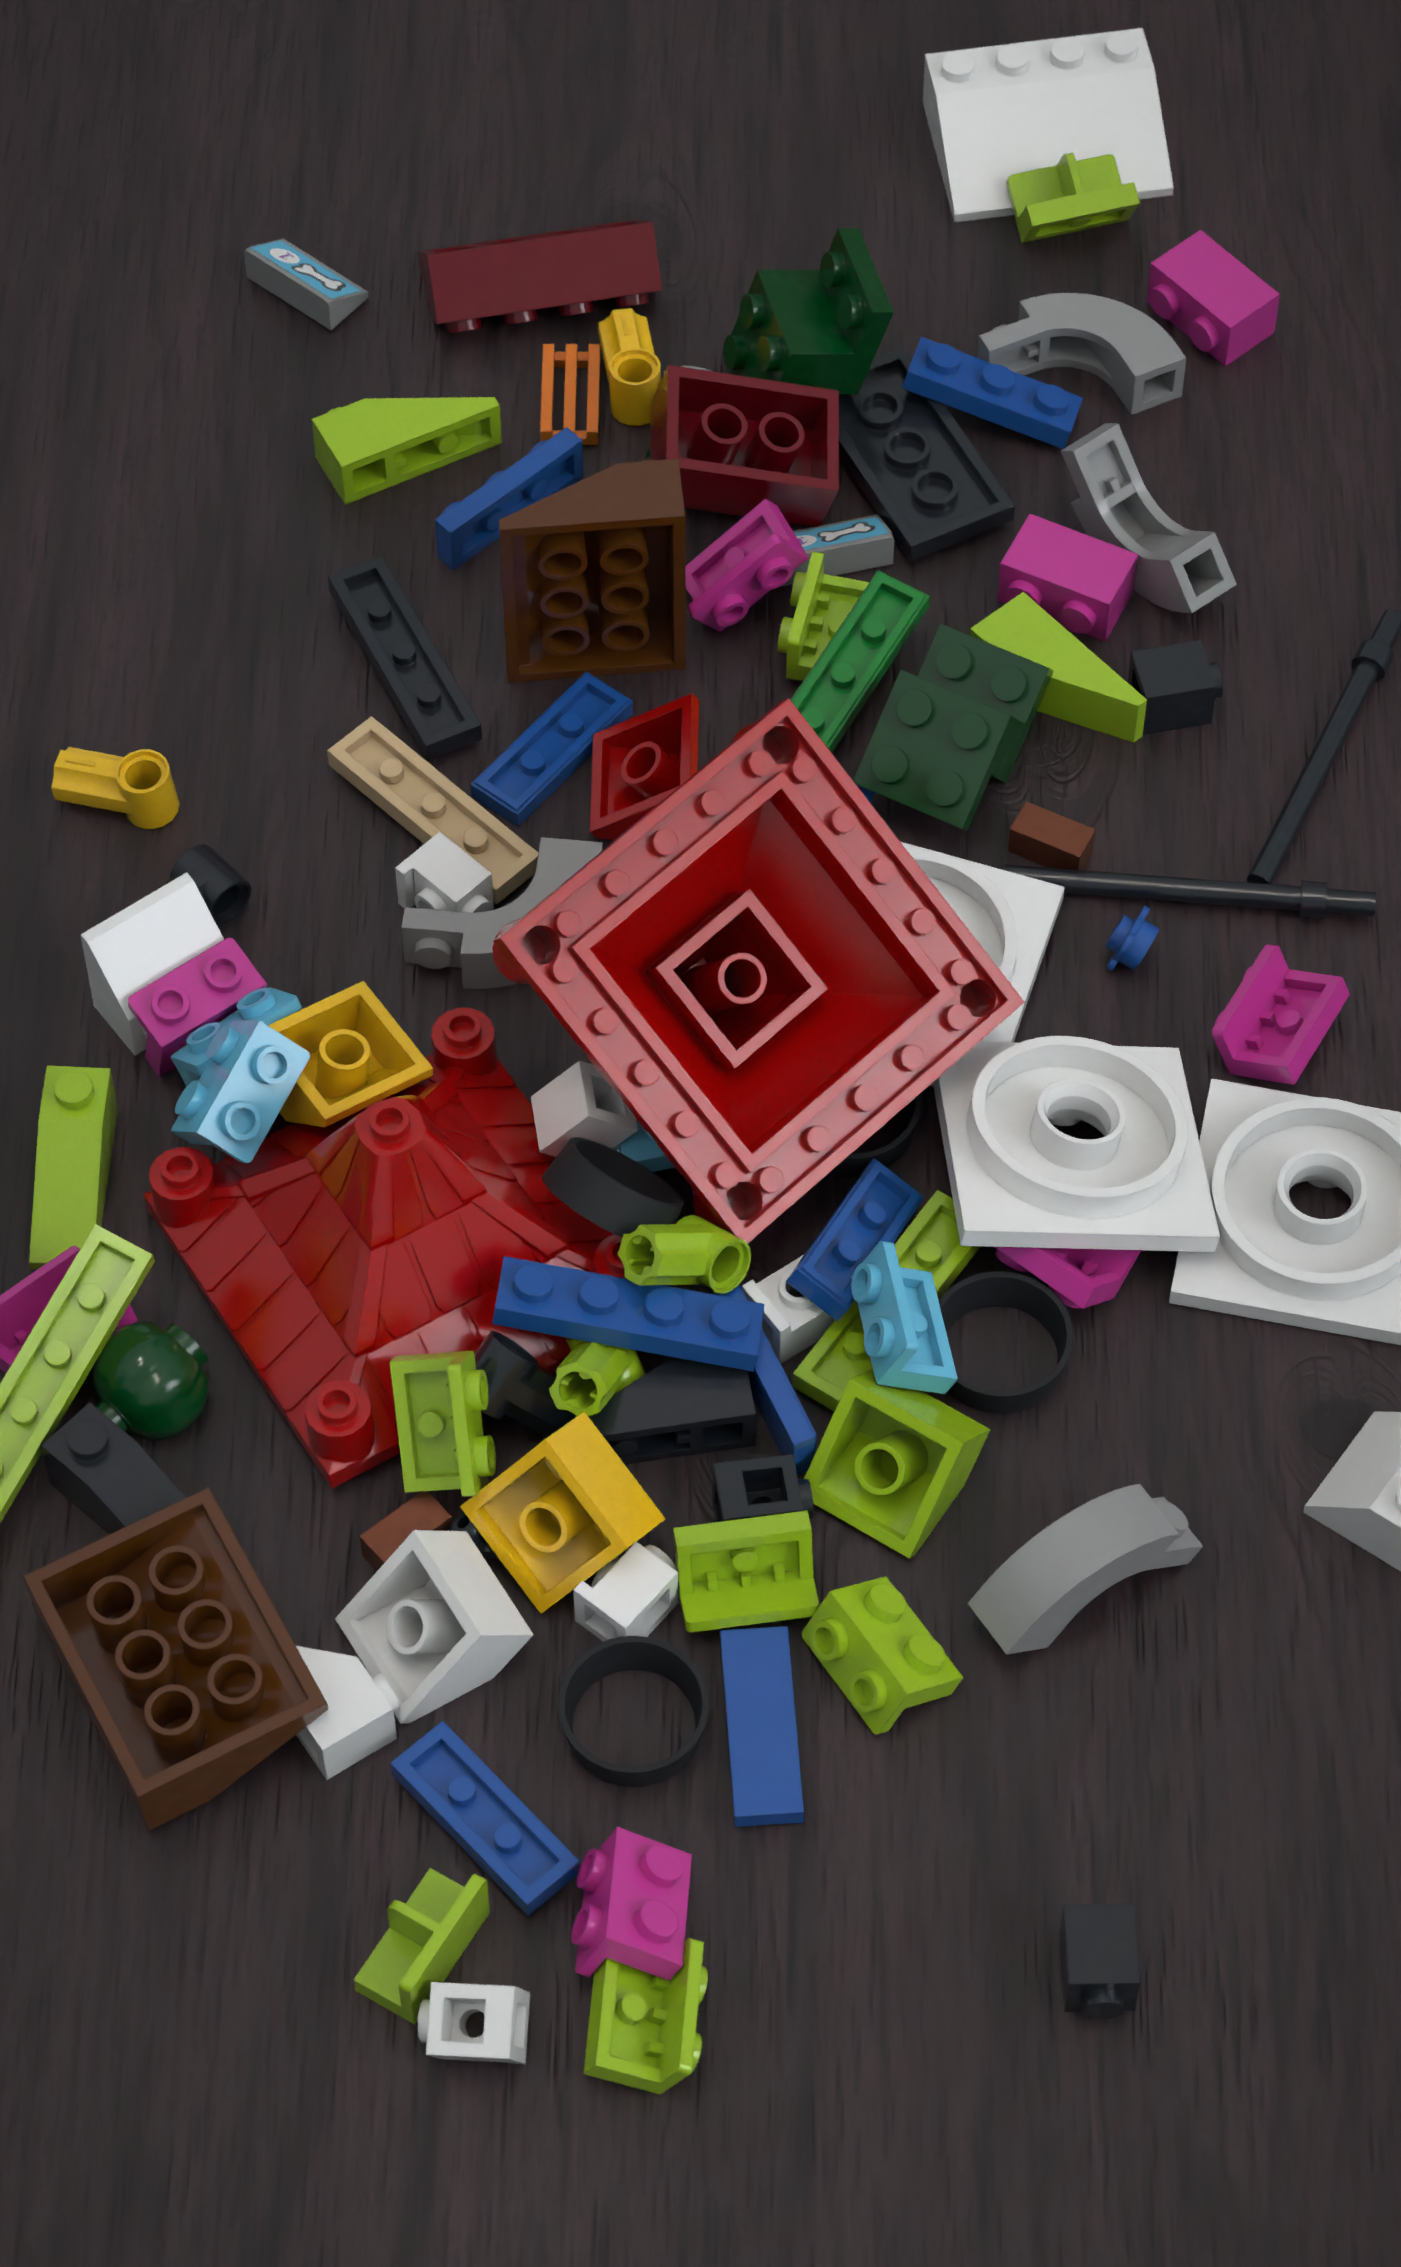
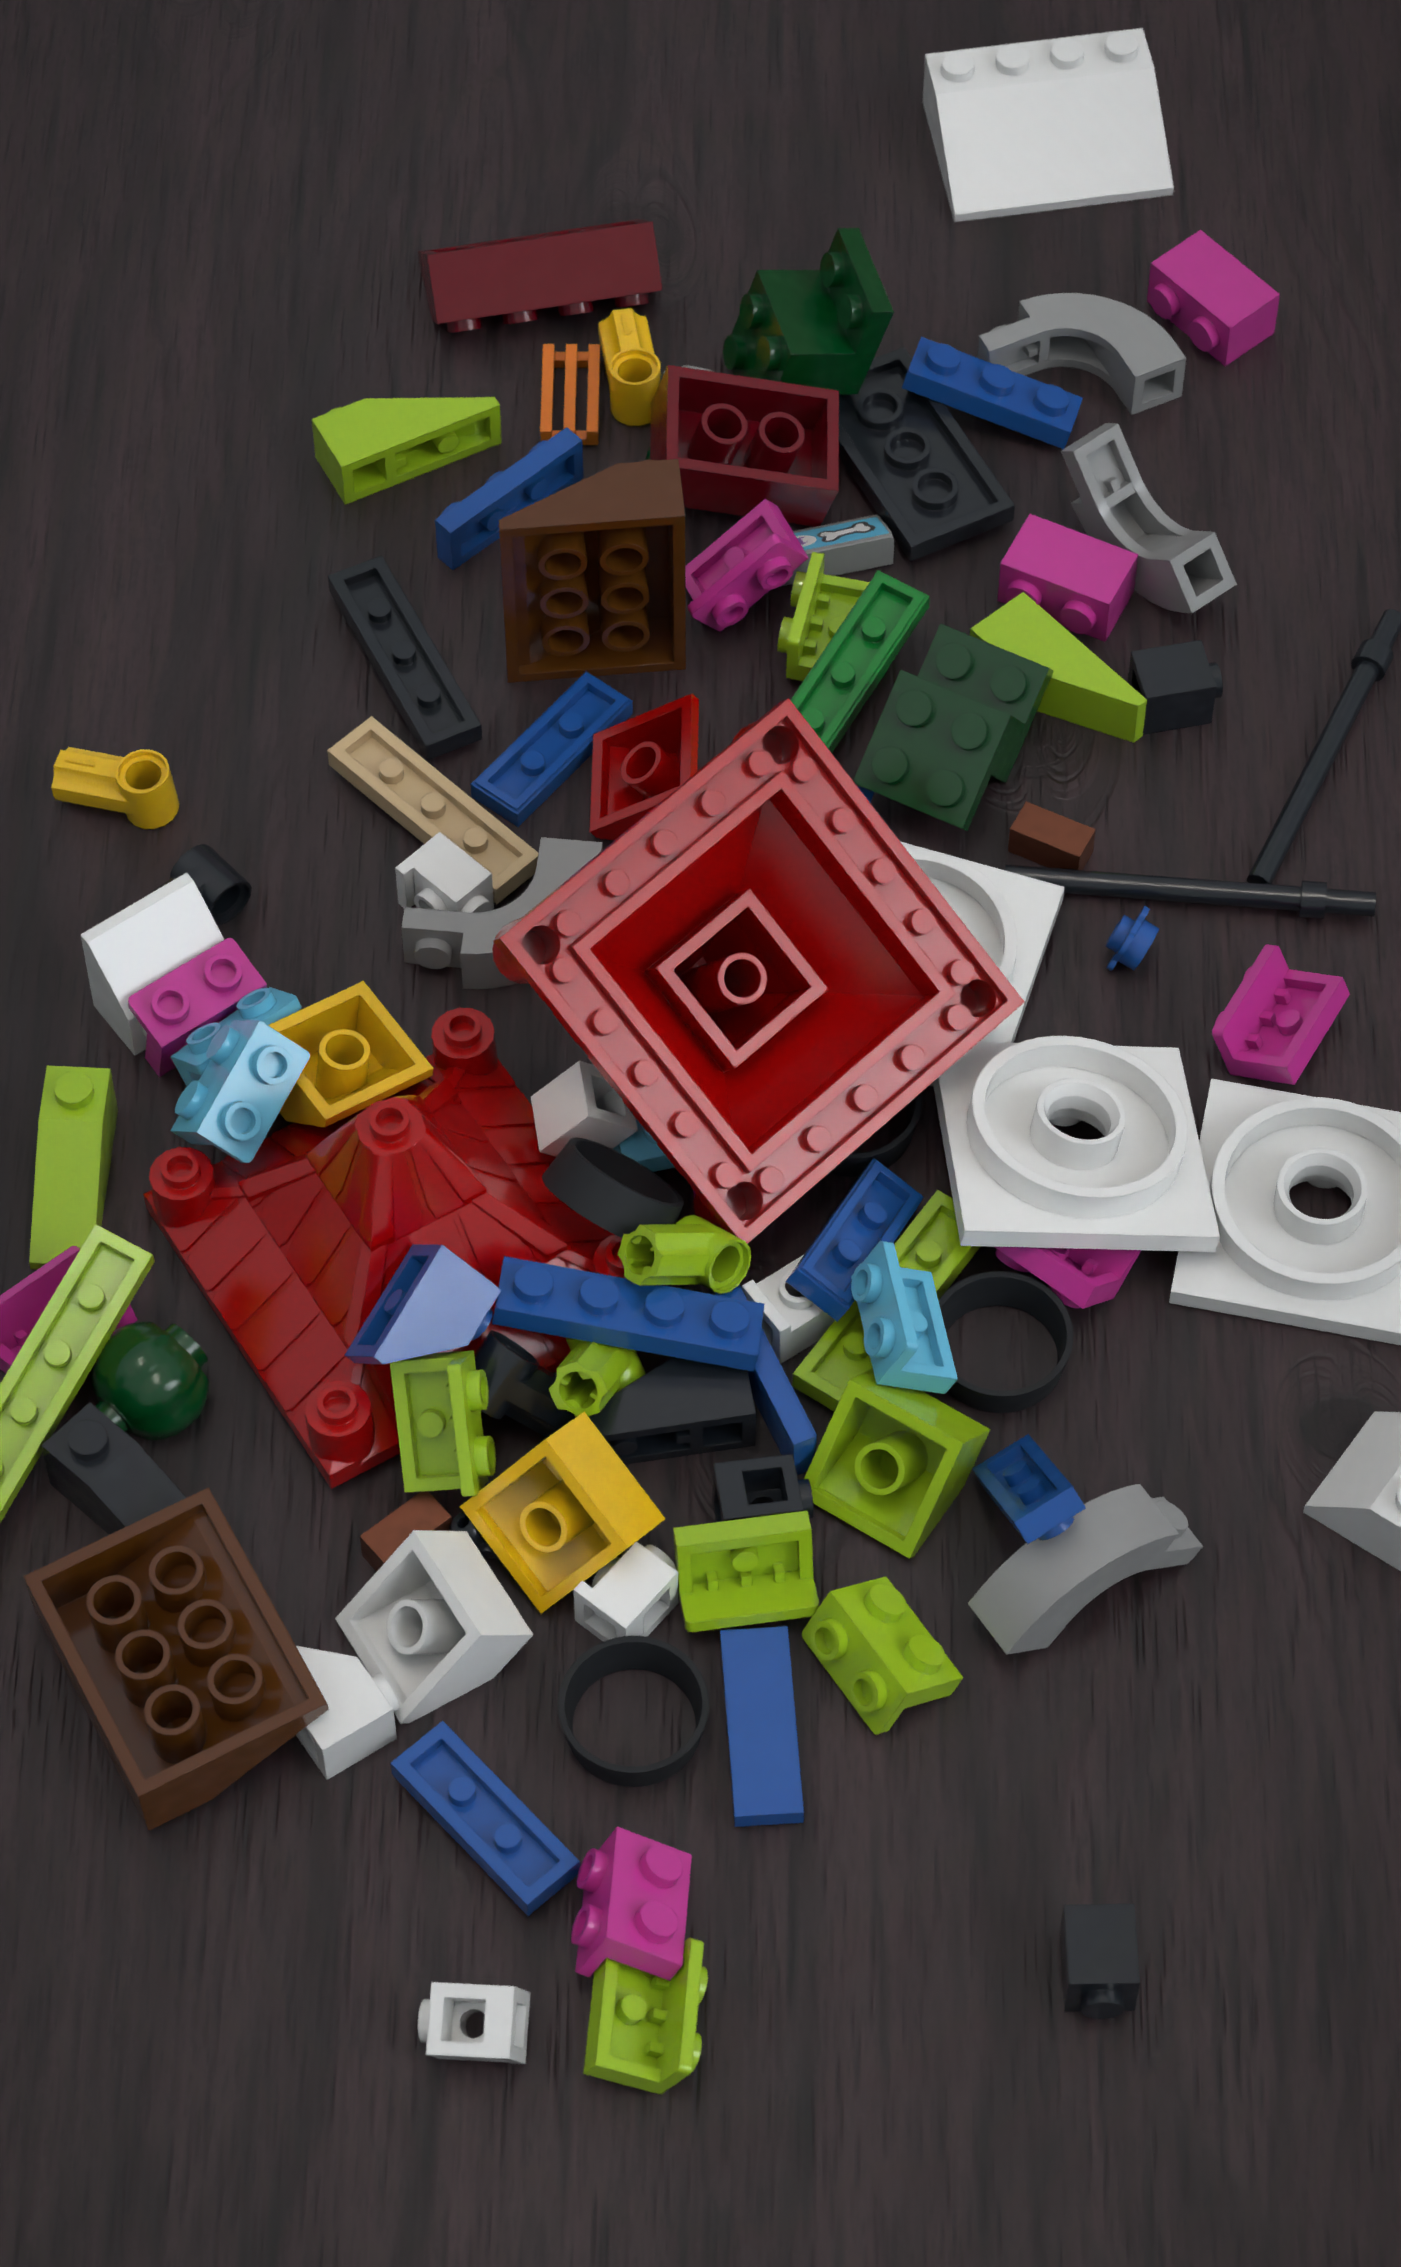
(303, 282): light grey slope -> none
(423, 1942): lime panel -> none
(426, 1308): none -> slope
(1030, 1490): none -> blue plate
(1070, 197): lime panel -> none

